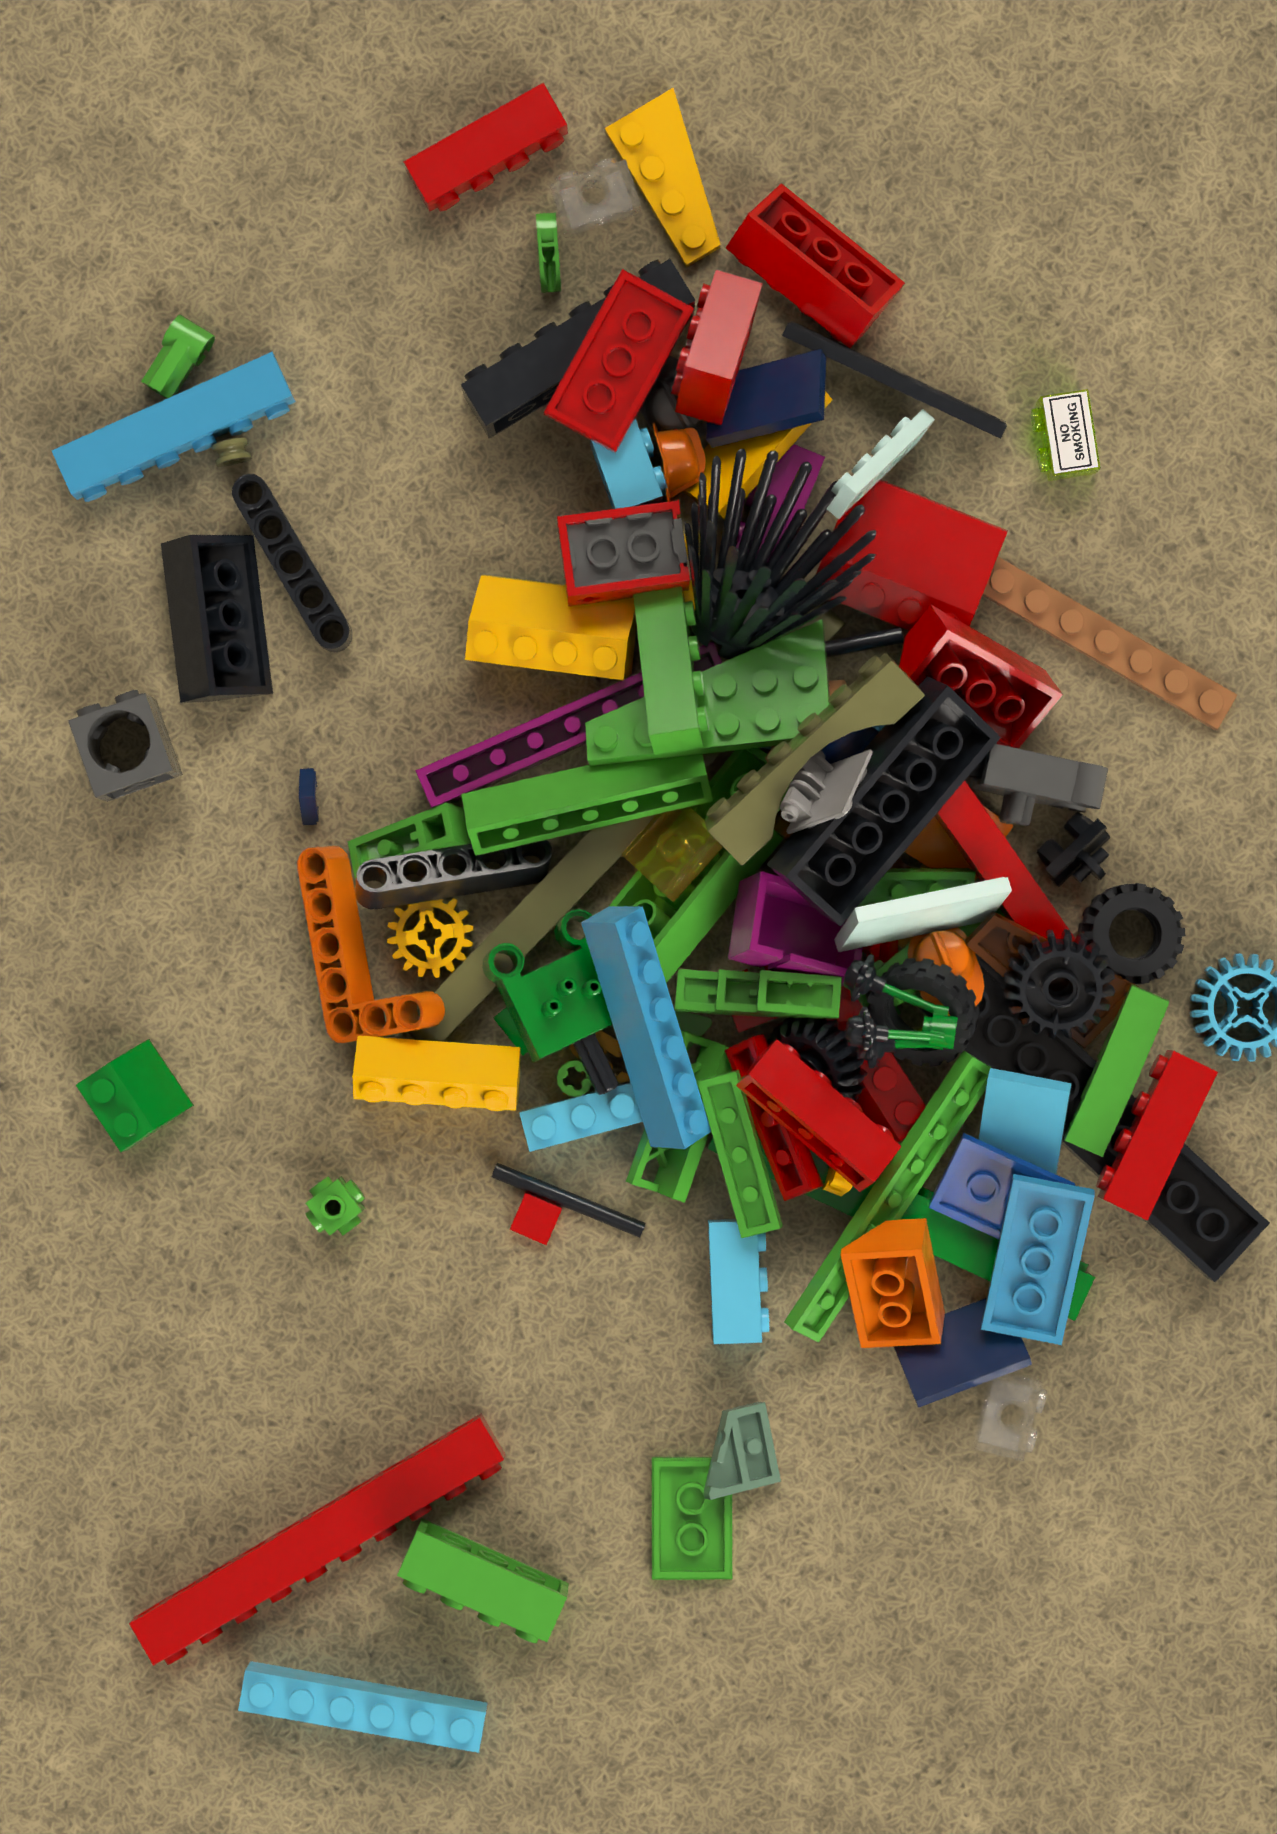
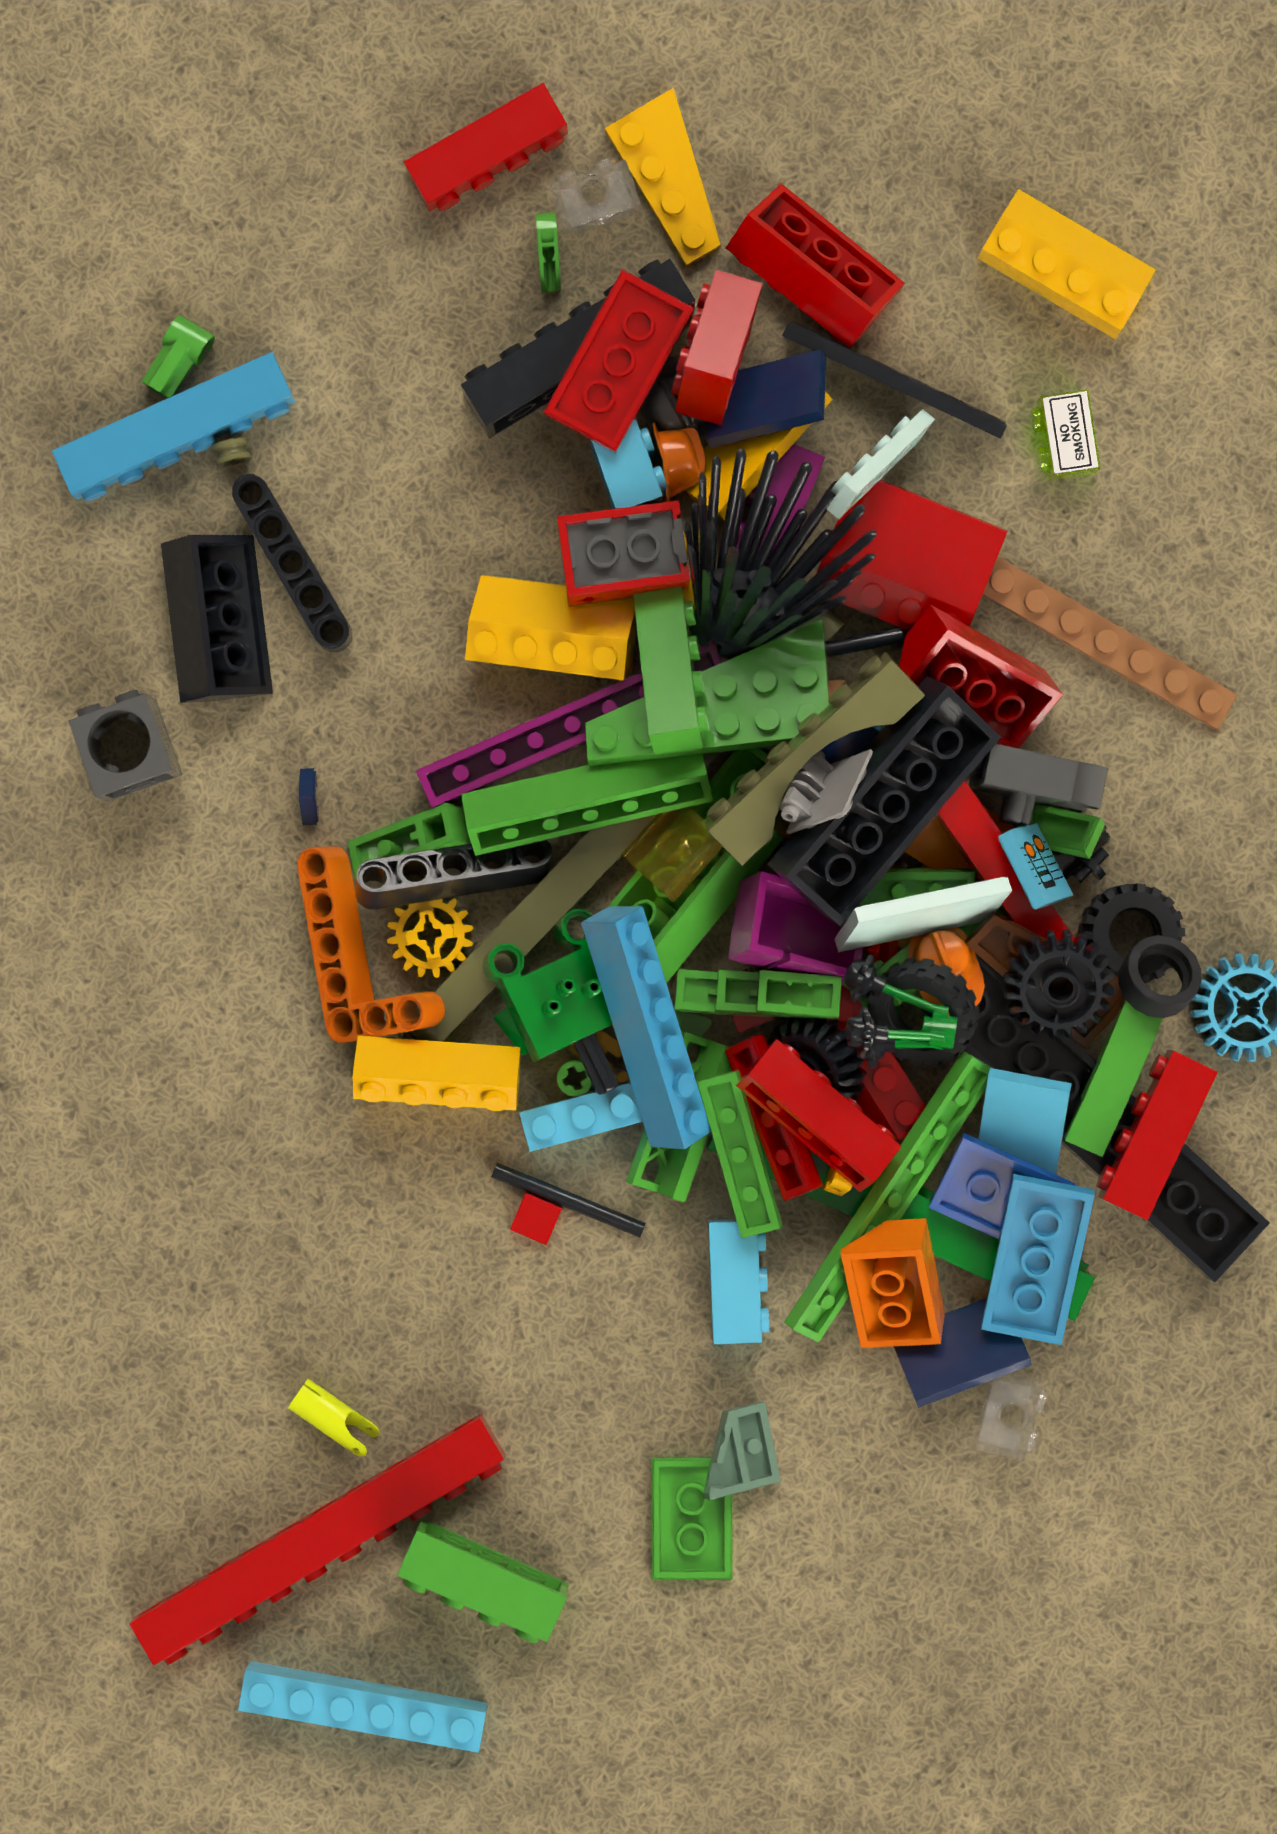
(134, 1095): green slope -> none
(331, 1416): none -> neon yellow piece
(349, 1198): bright green brick -> none
(1035, 866): none -> medium azure tile
(1066, 264): none -> yellow slope
(1068, 830): none -> bright green tile
(1171, 952): none -> black tyre

